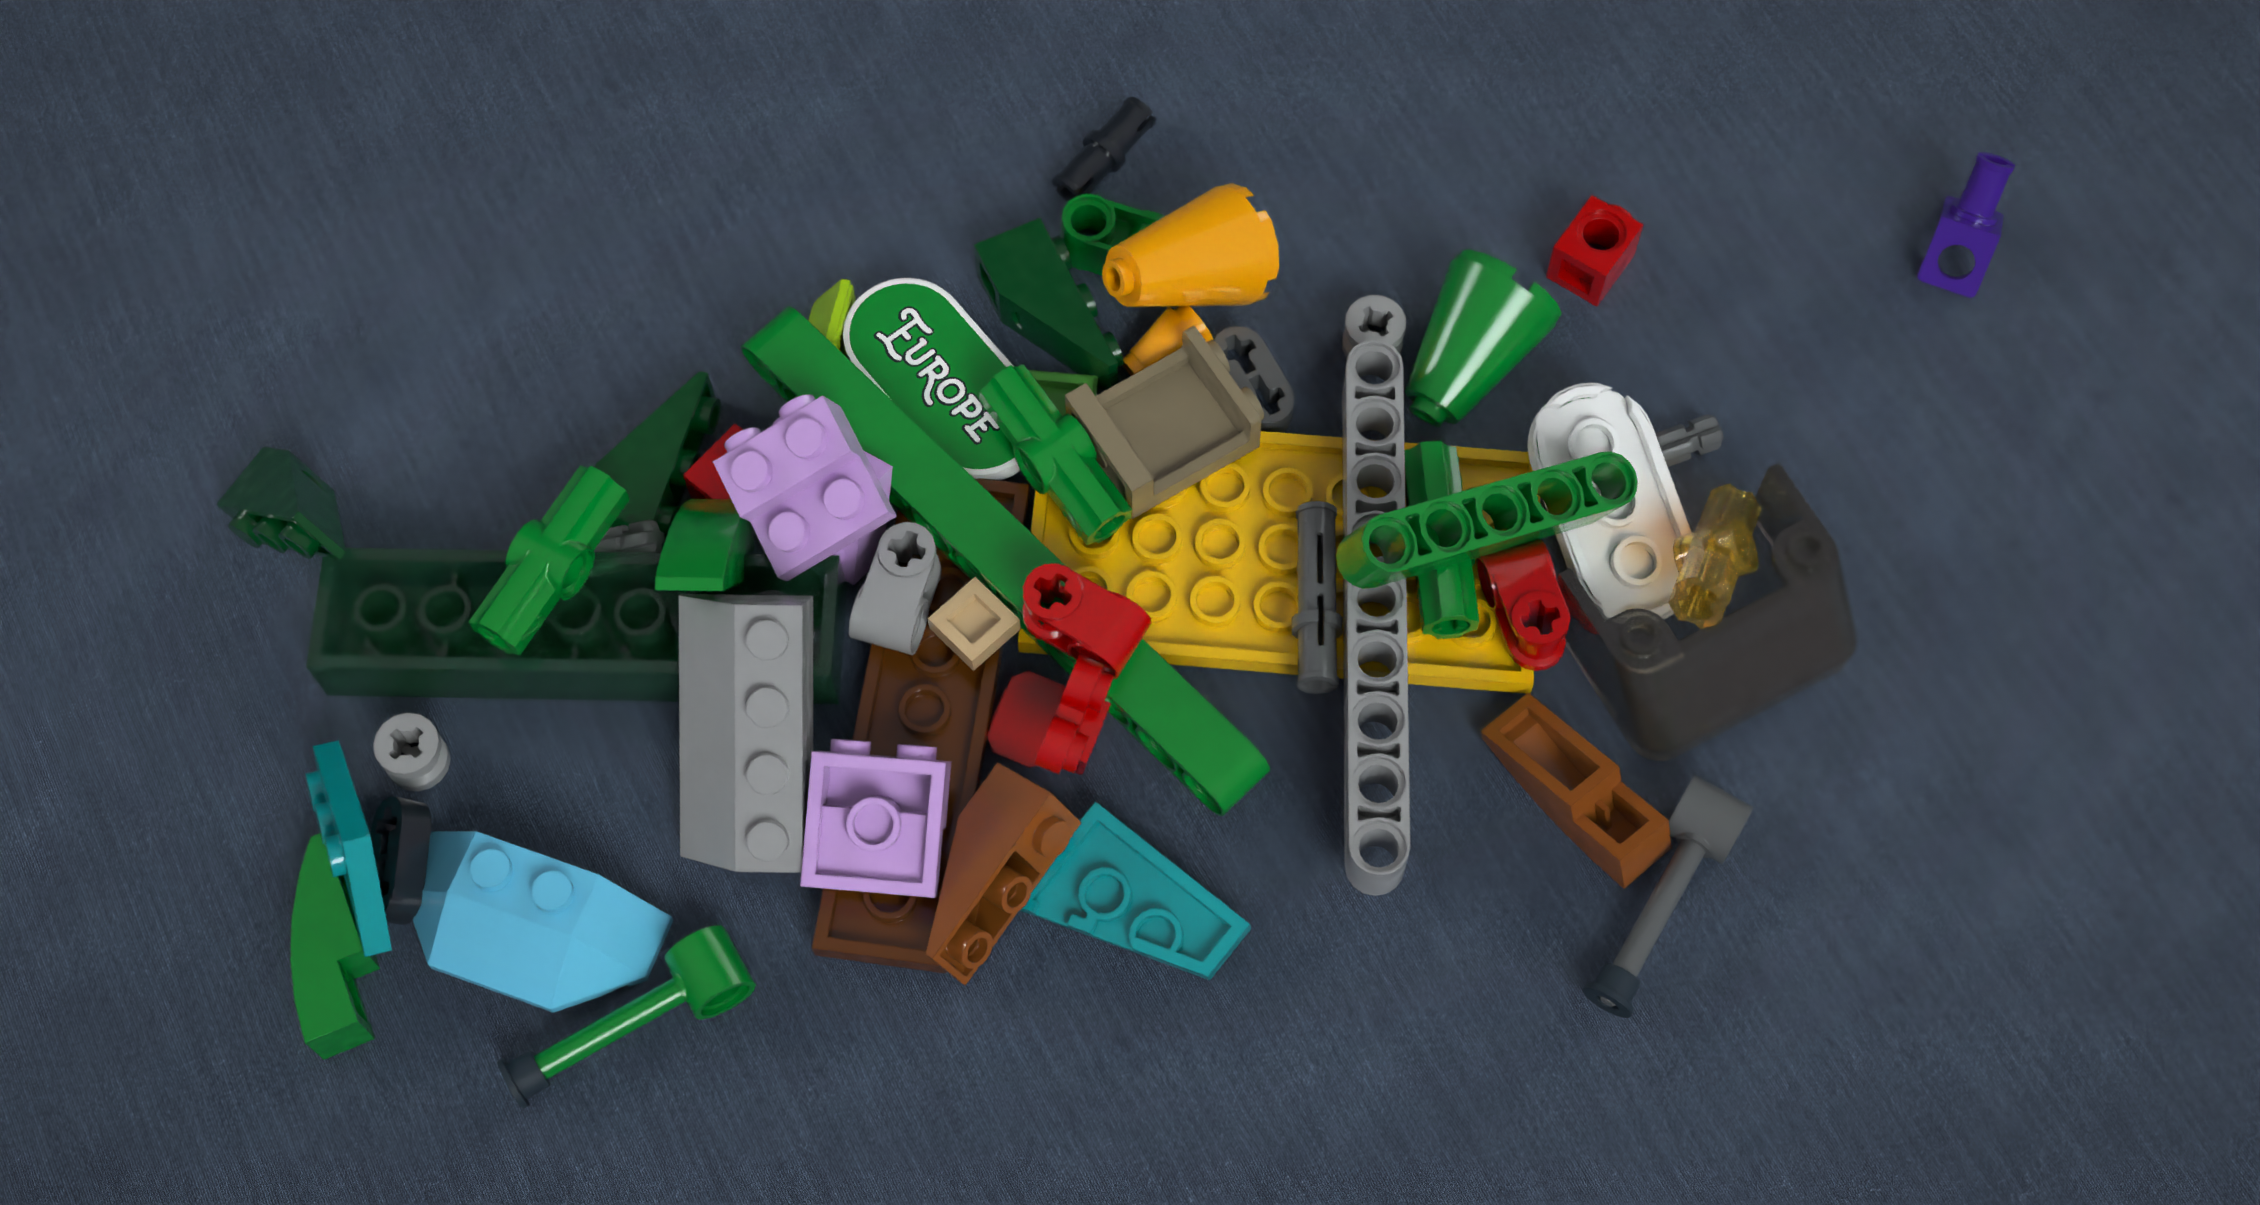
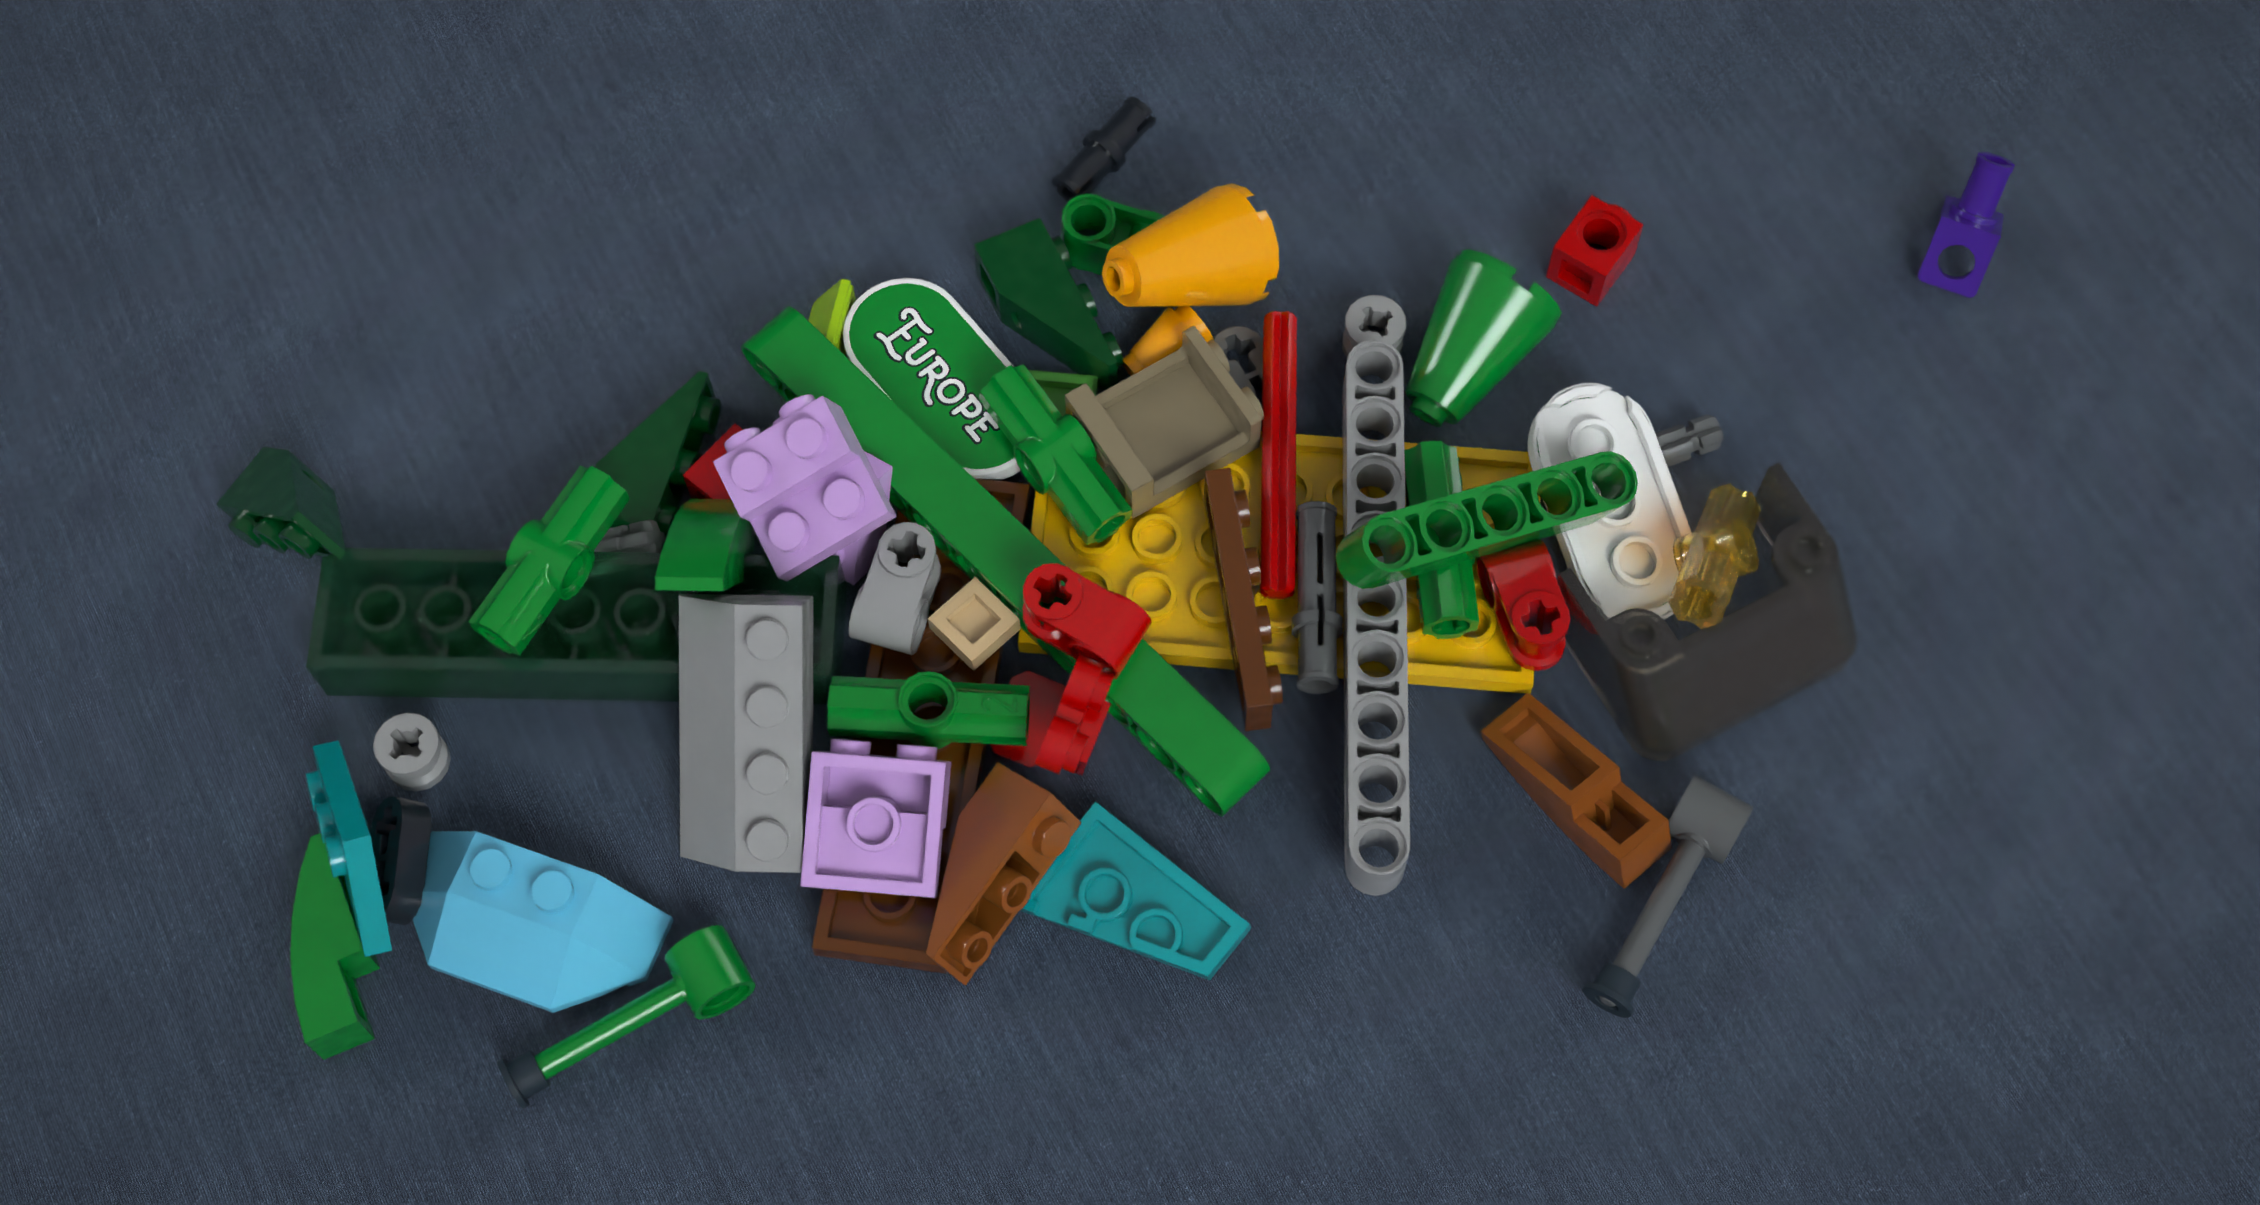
(886, 708): none -> green piece
(1246, 624): none -> reddish brown plate
(1279, 456): none -> red axle

